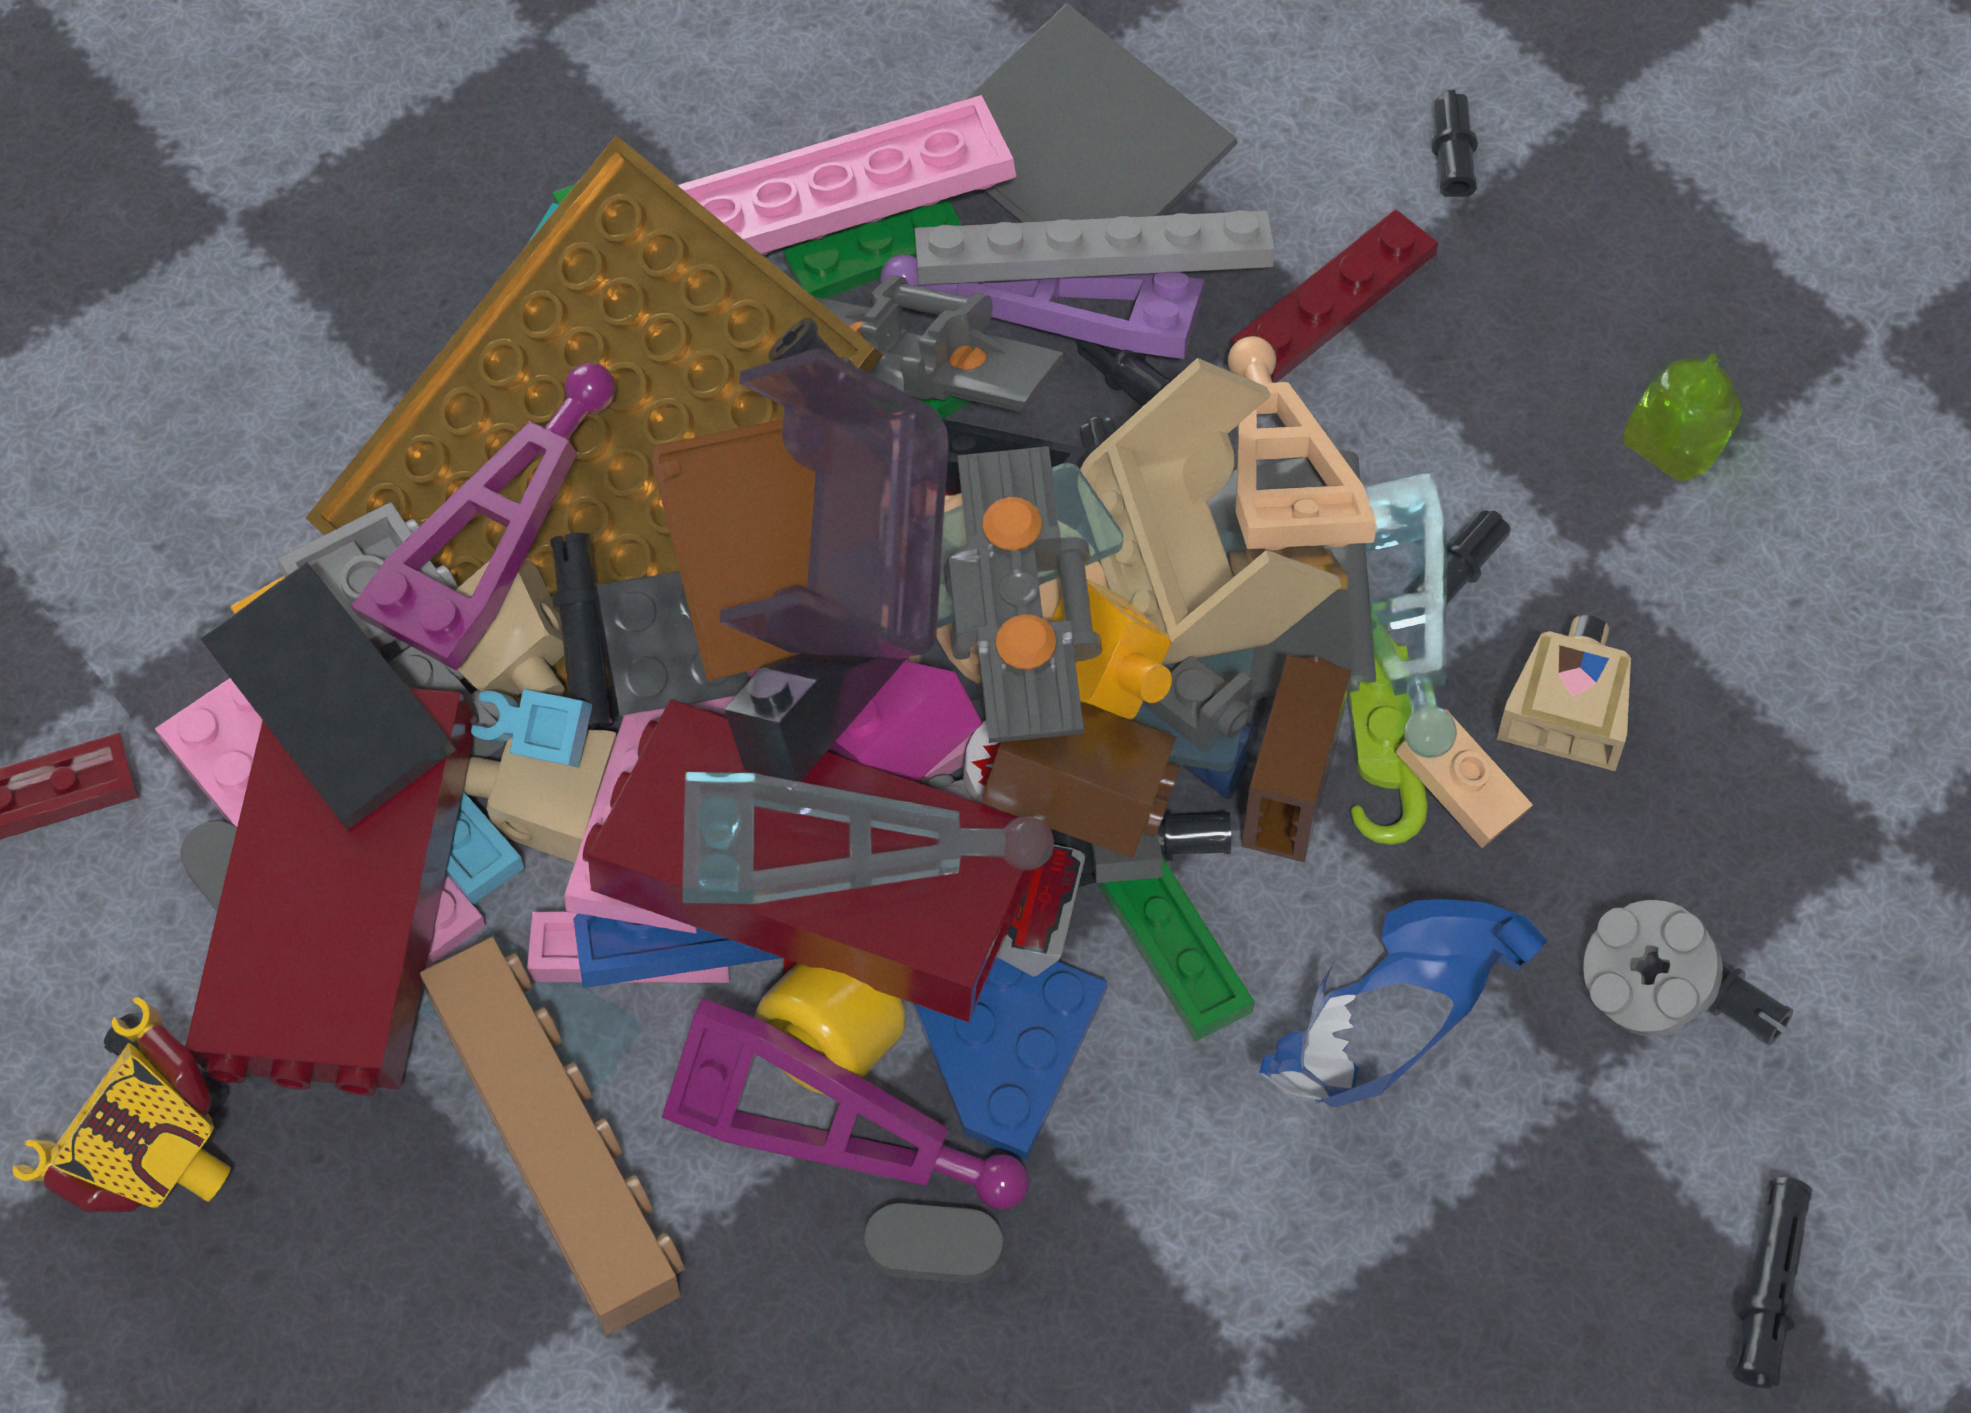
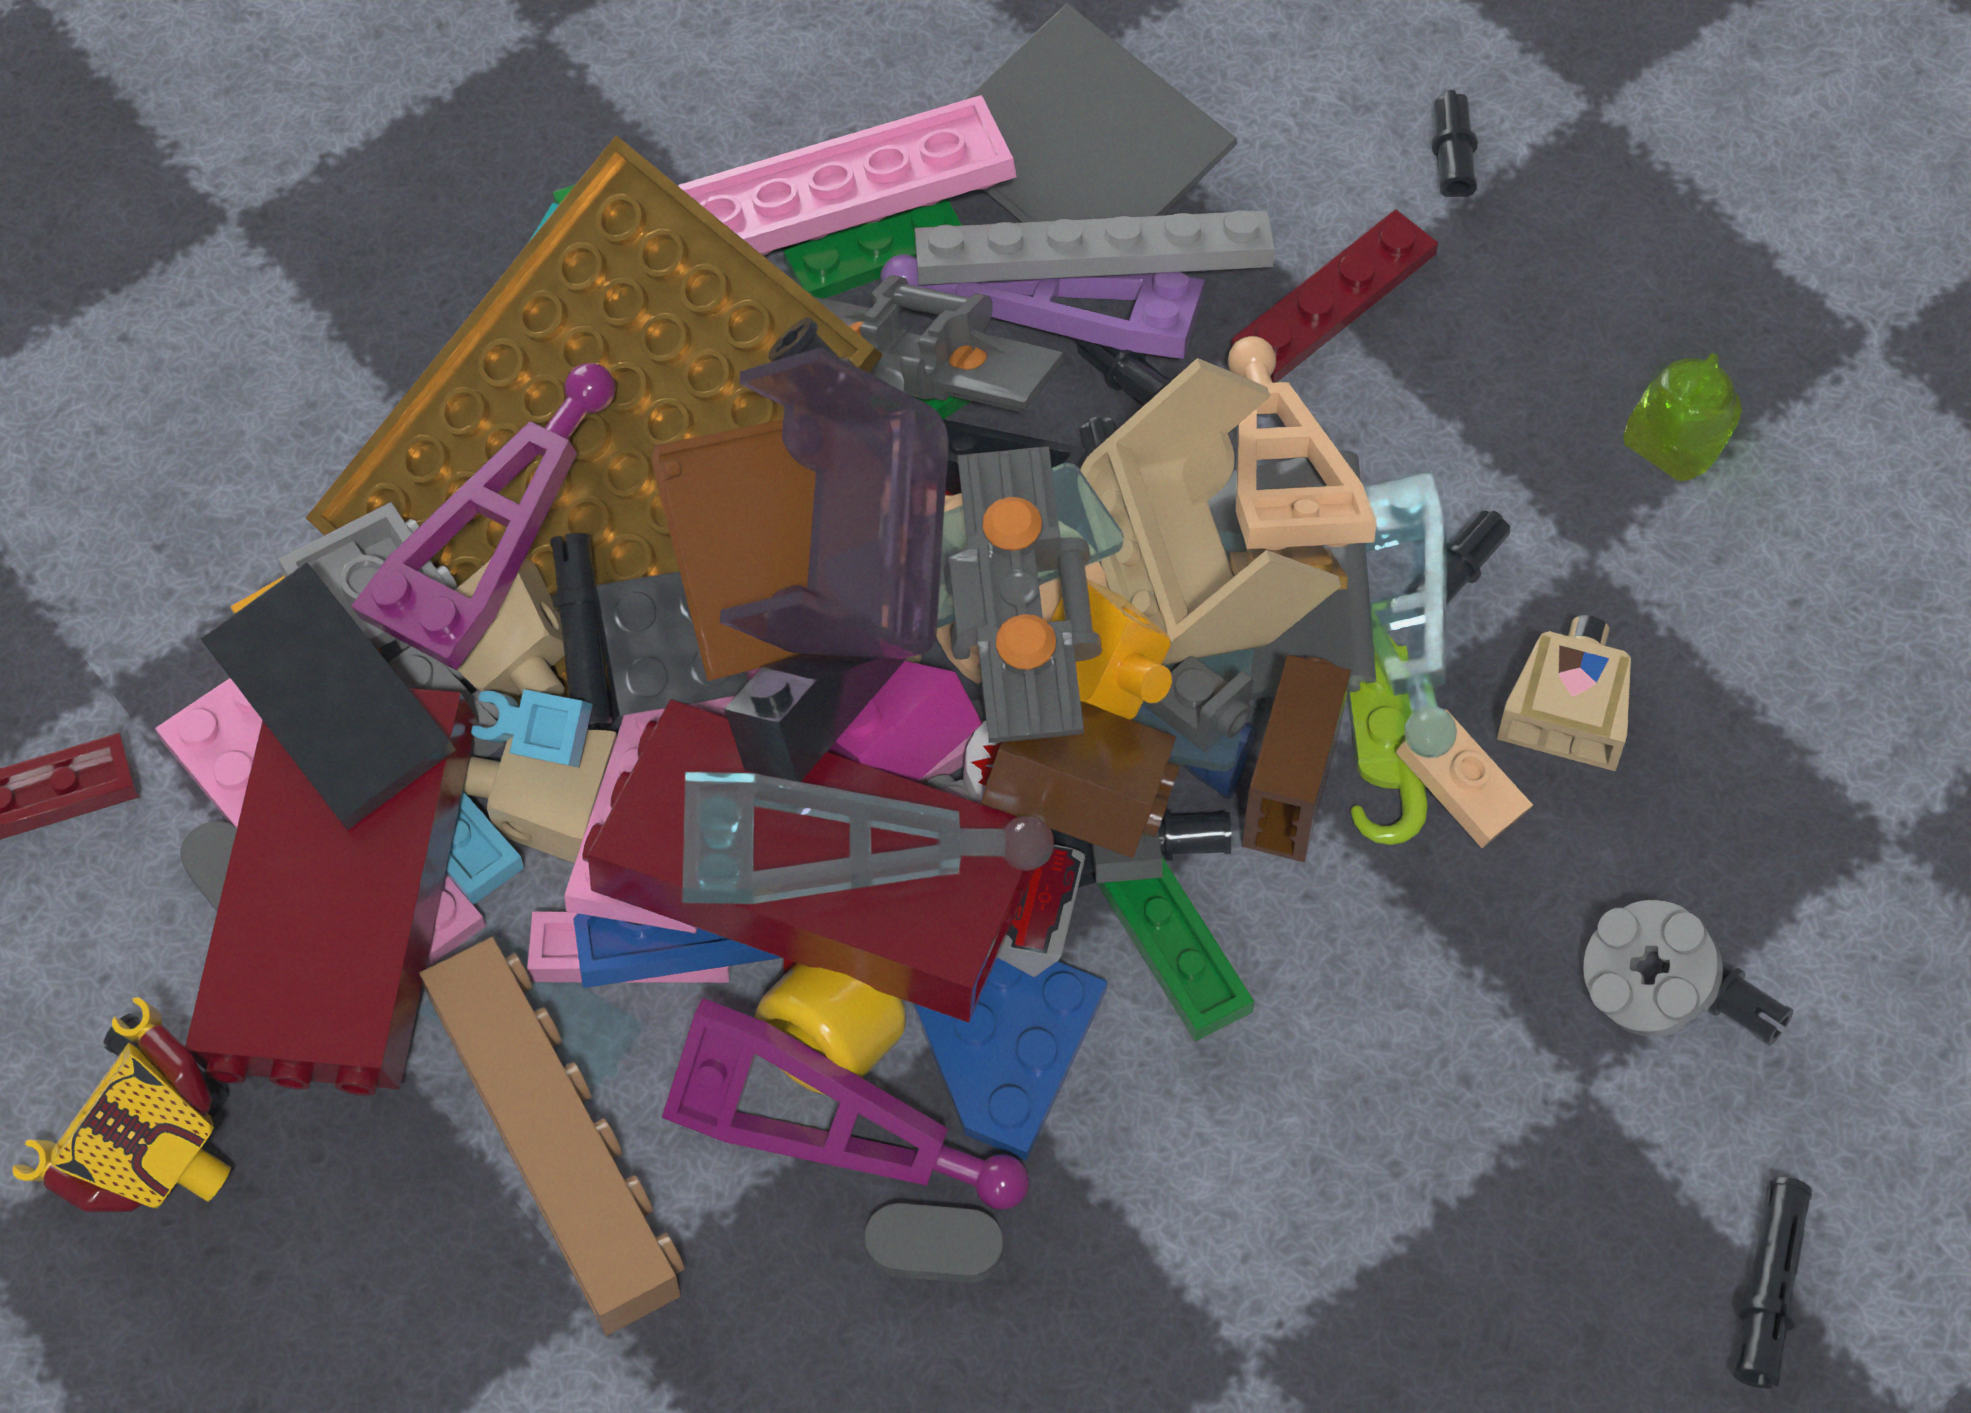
(1429, 945): blue animal -> none

